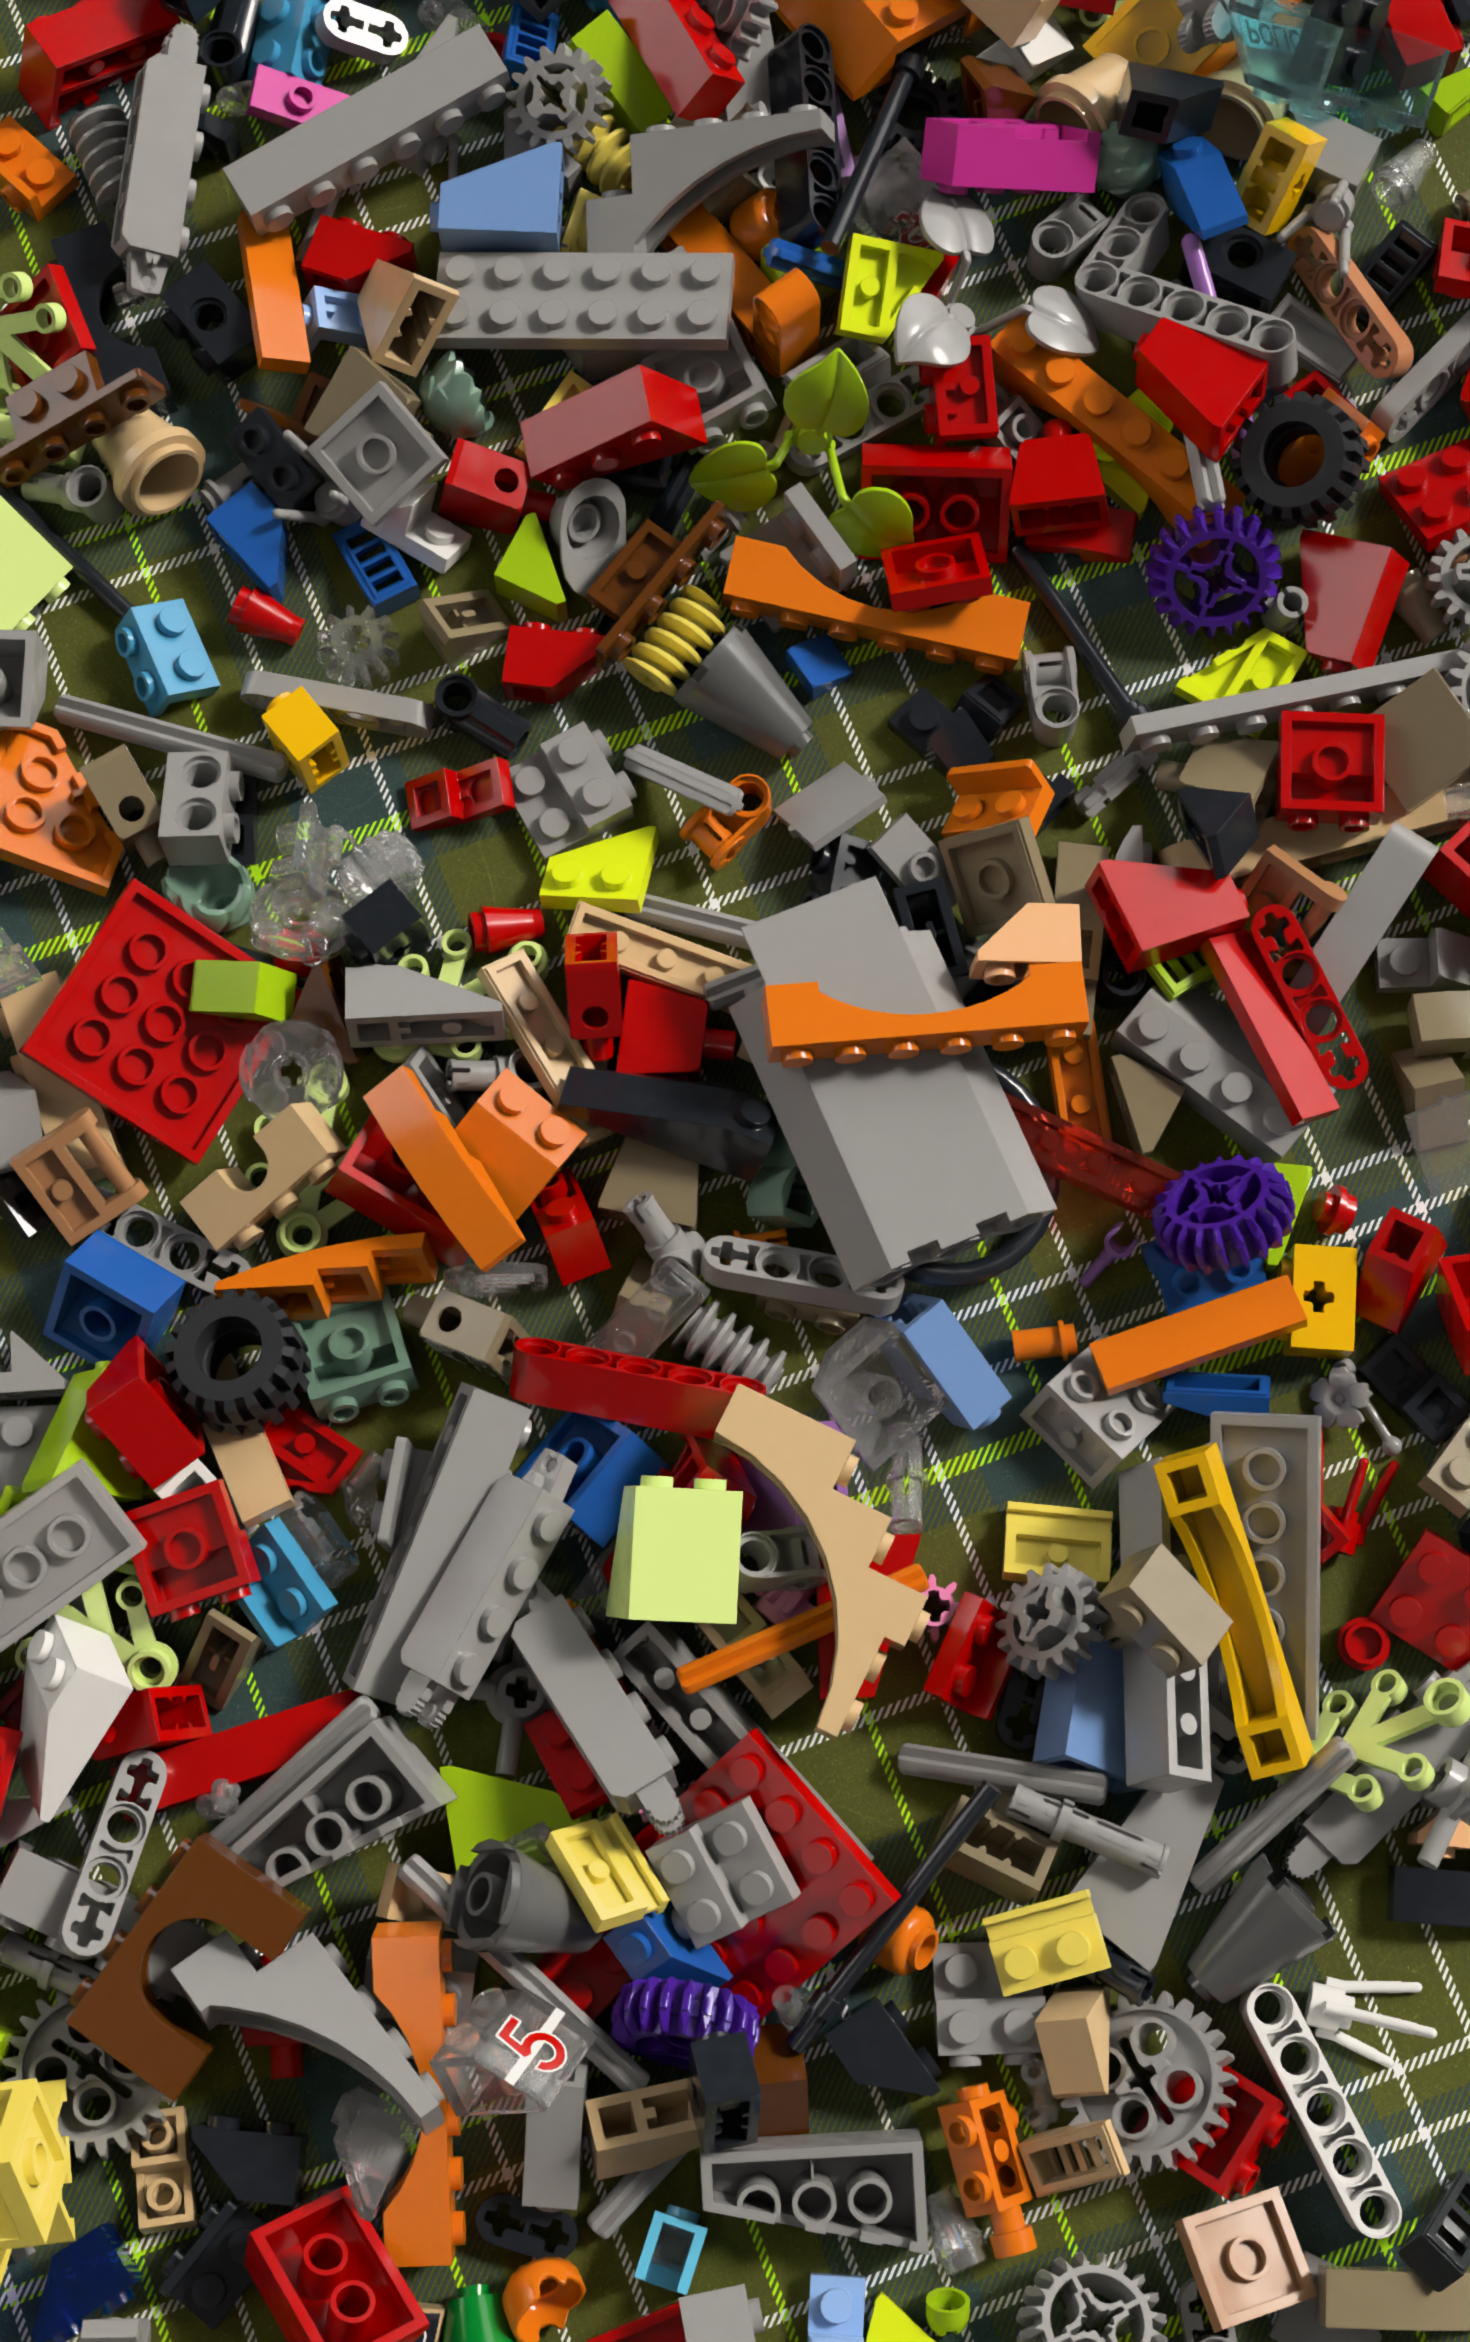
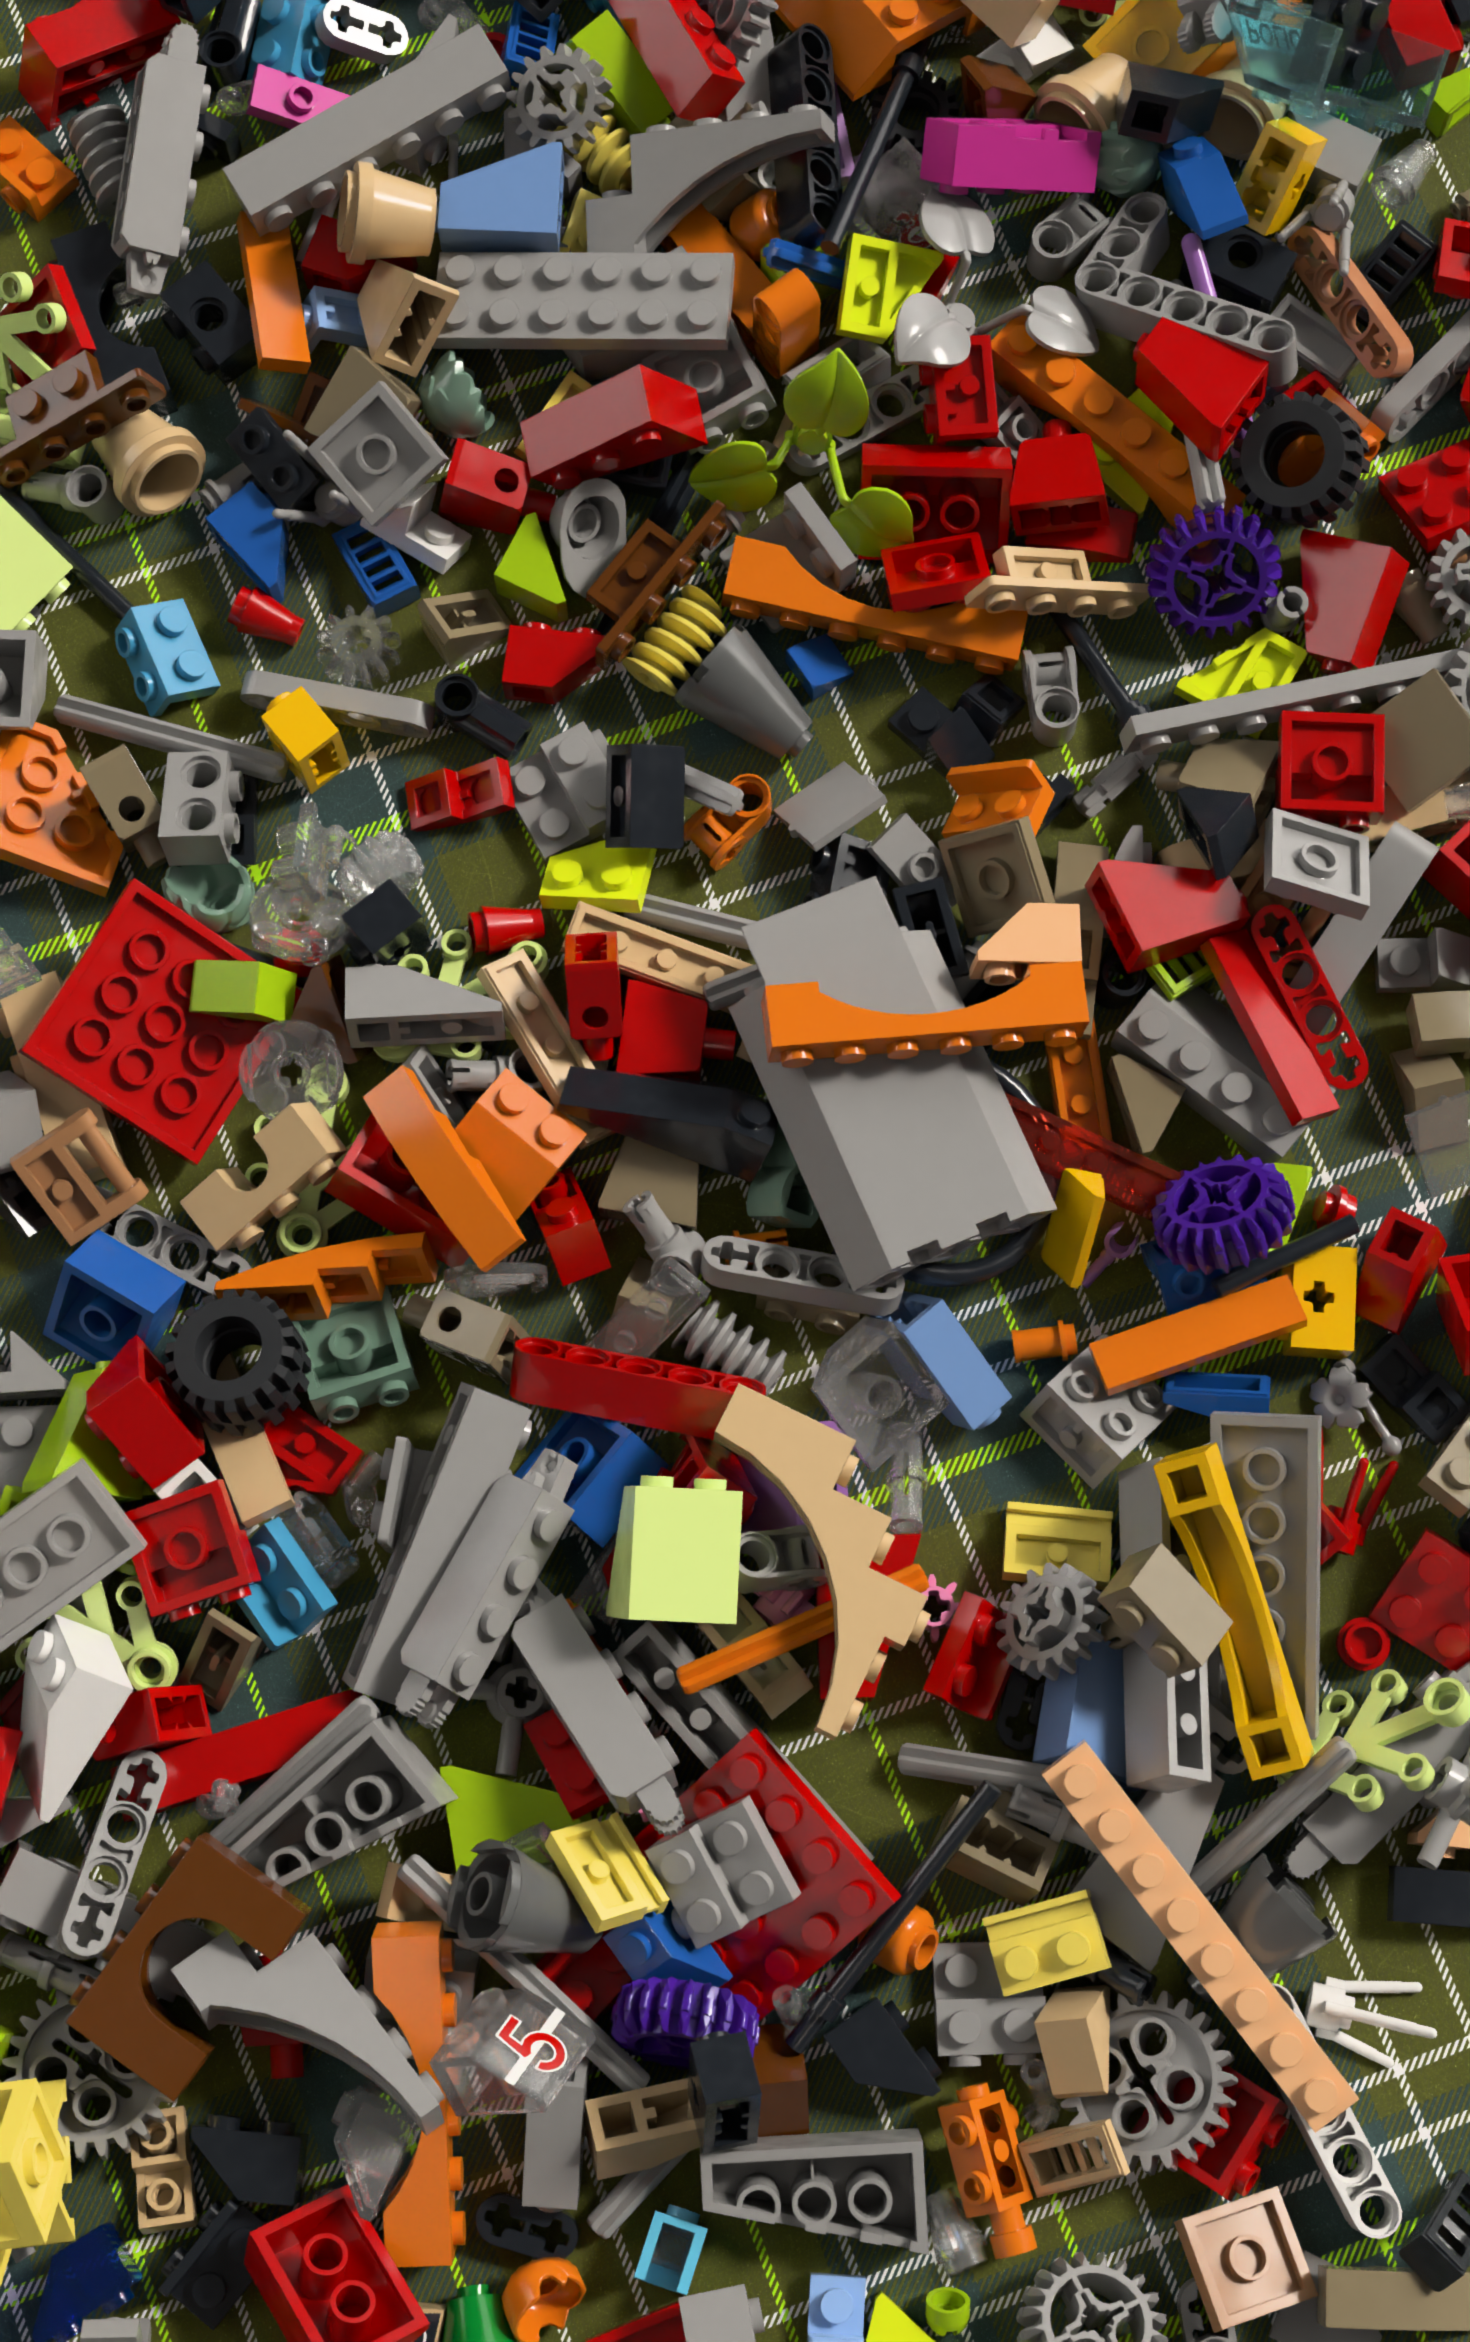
(384, 216): none -> tan piece
(645, 796): none -> black panel
(1052, 582): none -> tan bracket
(1074, 1224): none -> yellow slope
(1200, 1936): none -> light nougat plate
(1285, 1255): none -> black bar
(1316, 864): none -> light grey plate

